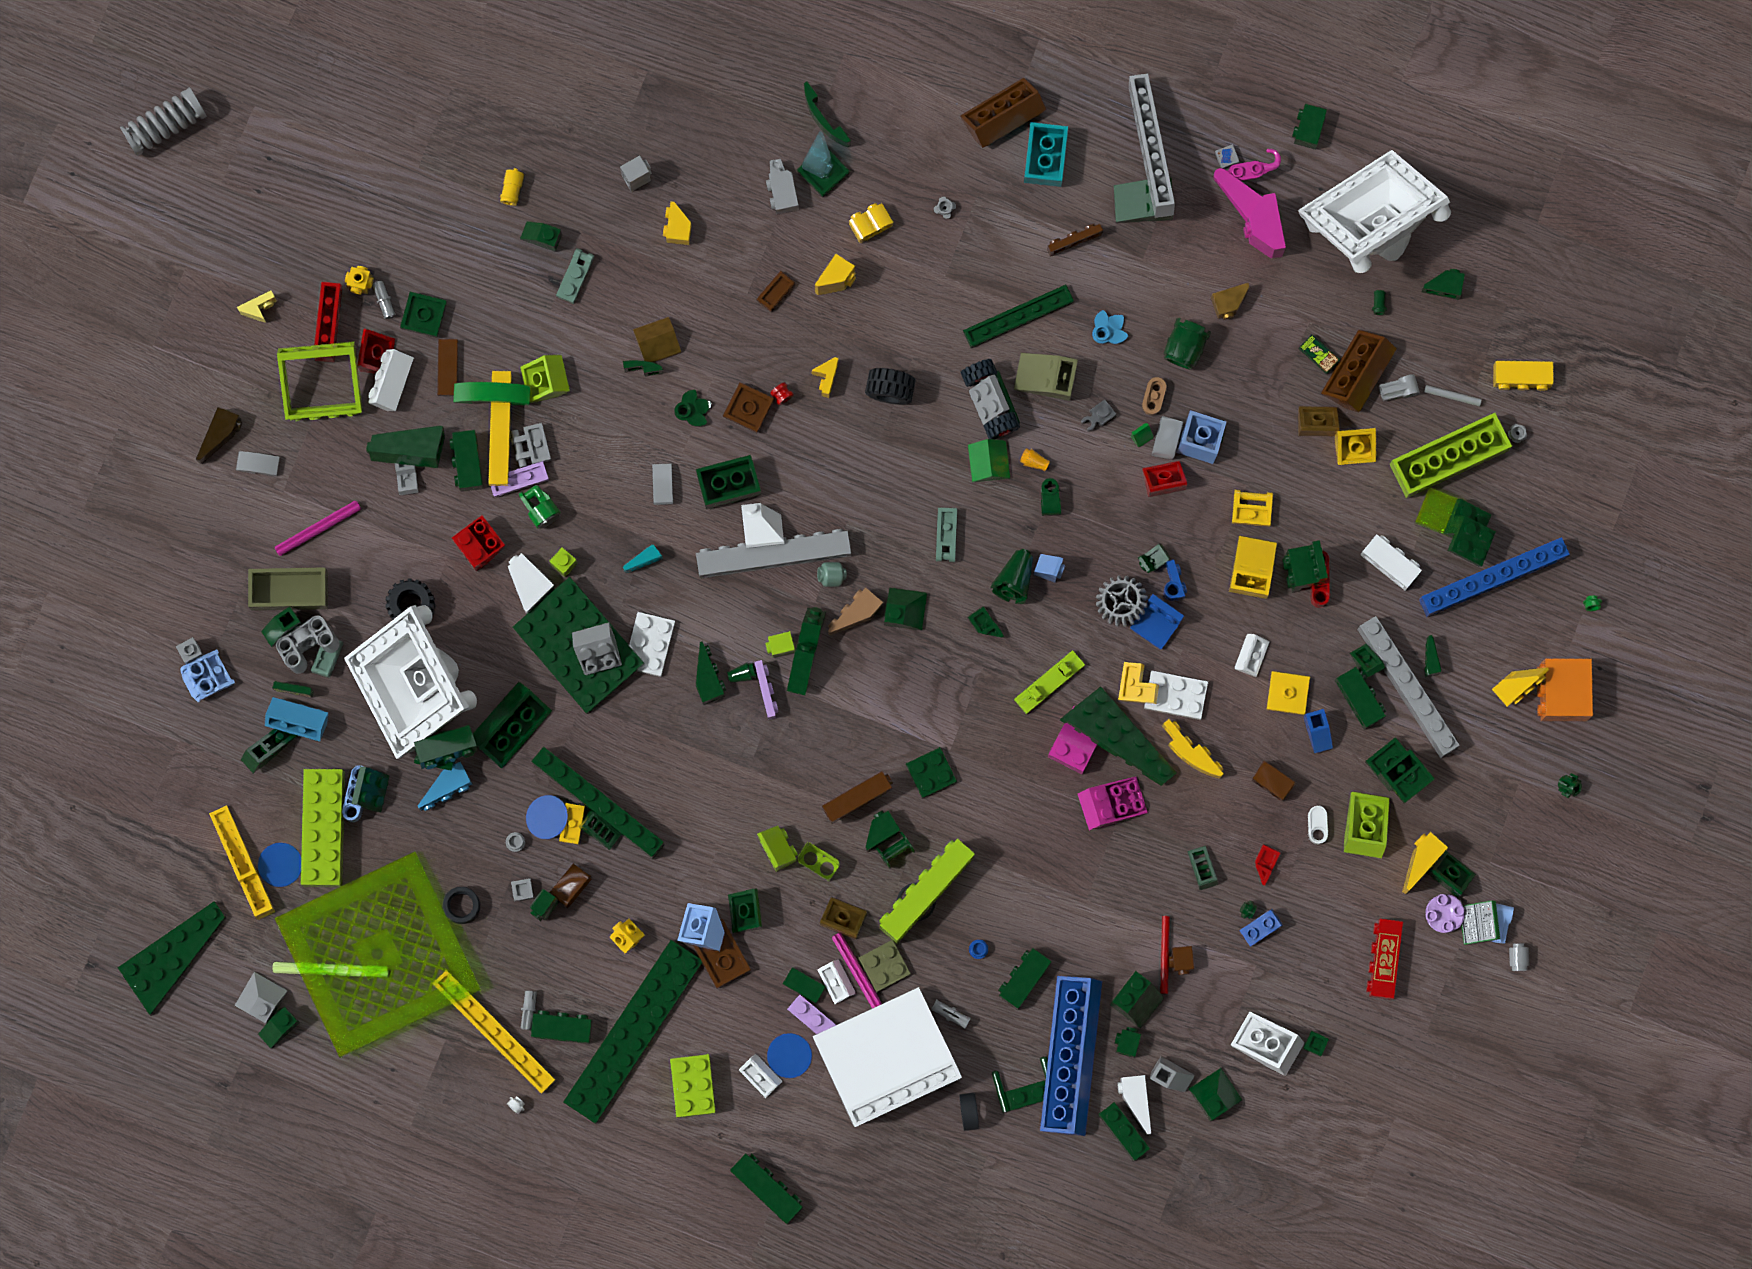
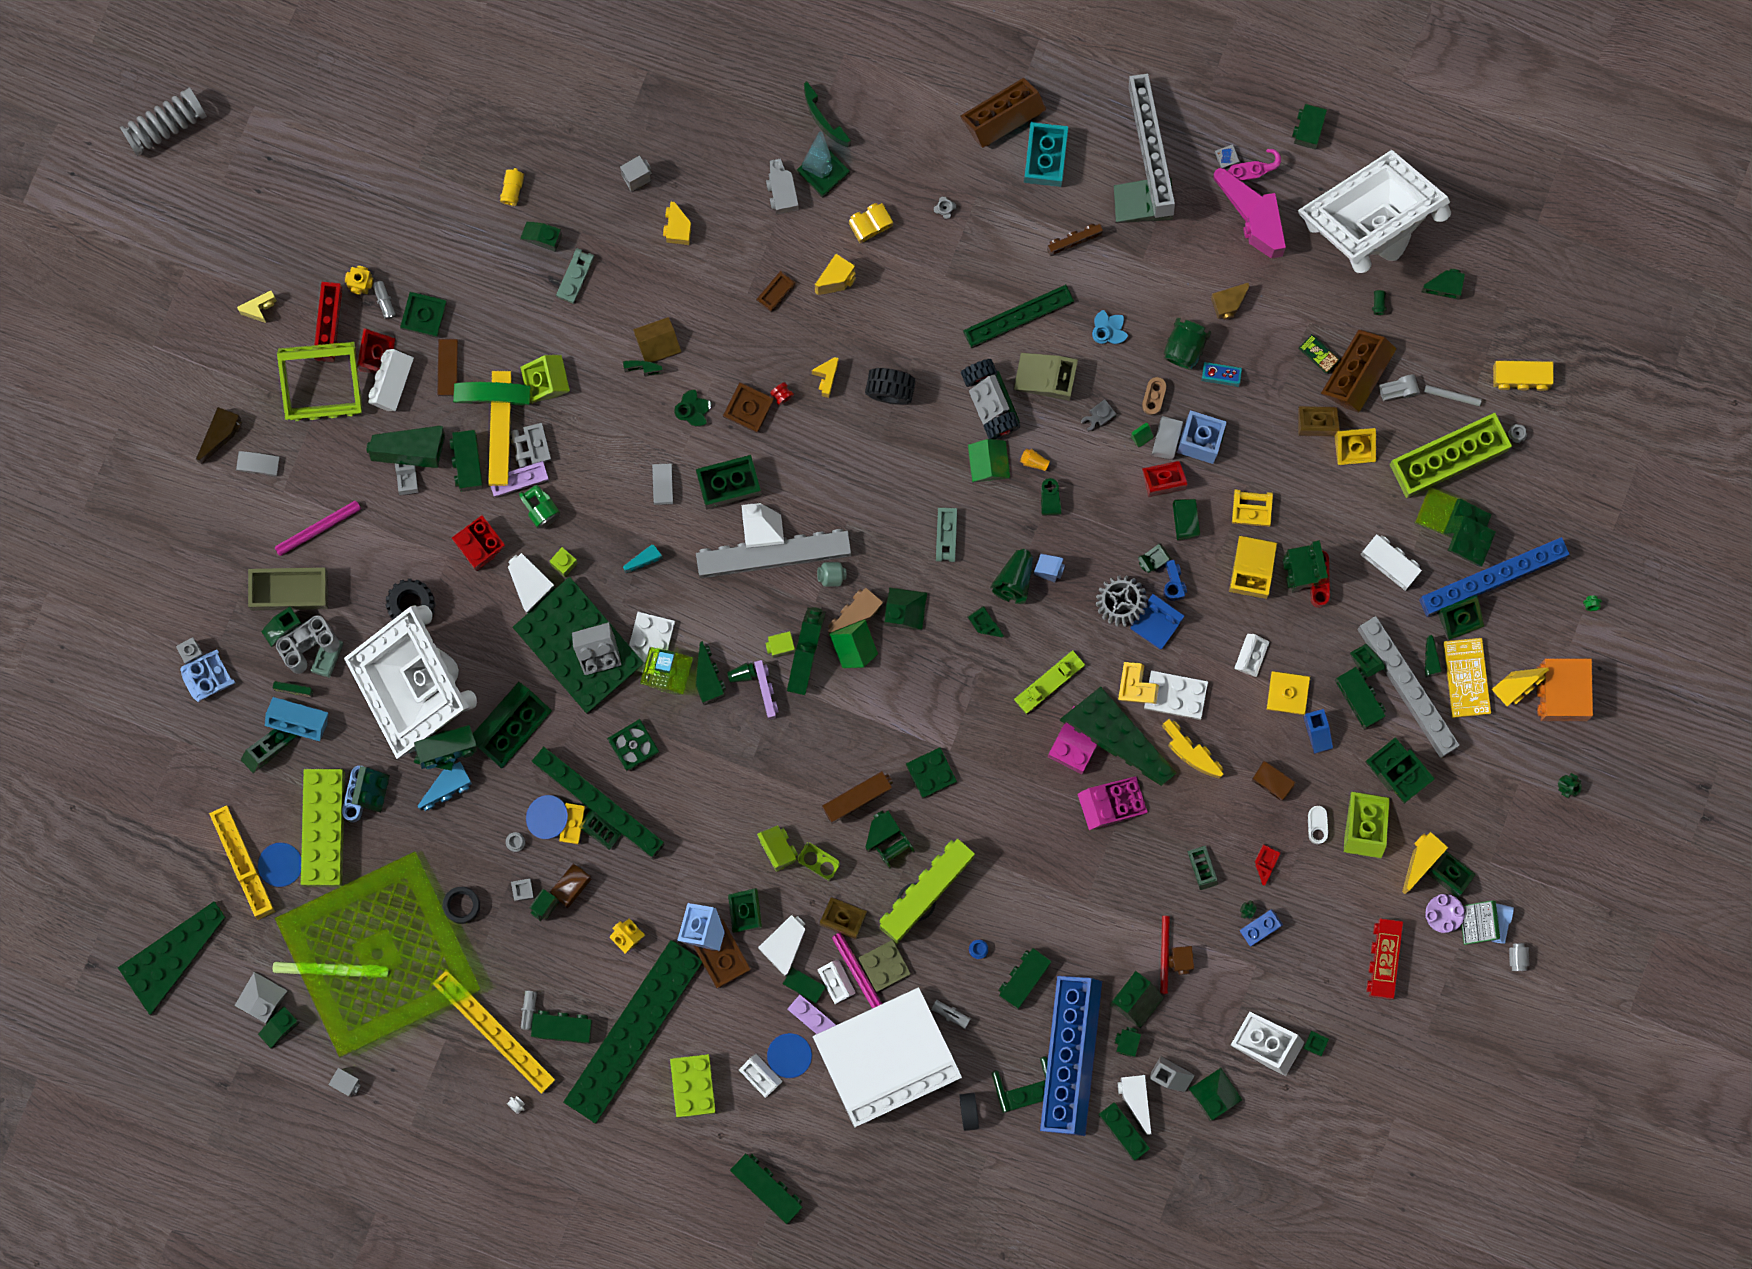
(345, 1083): none -> light grey brick
(633, 745): none -> dark green piece
(666, 671): none -> clear neon green slope
(784, 944): none -> white slope
(854, 645): none -> green slope
(1186, 519): none -> dark green piece
(1221, 374): none -> slope
(1461, 617): none -> dark green slope
(1466, 678): none -> yellow tile

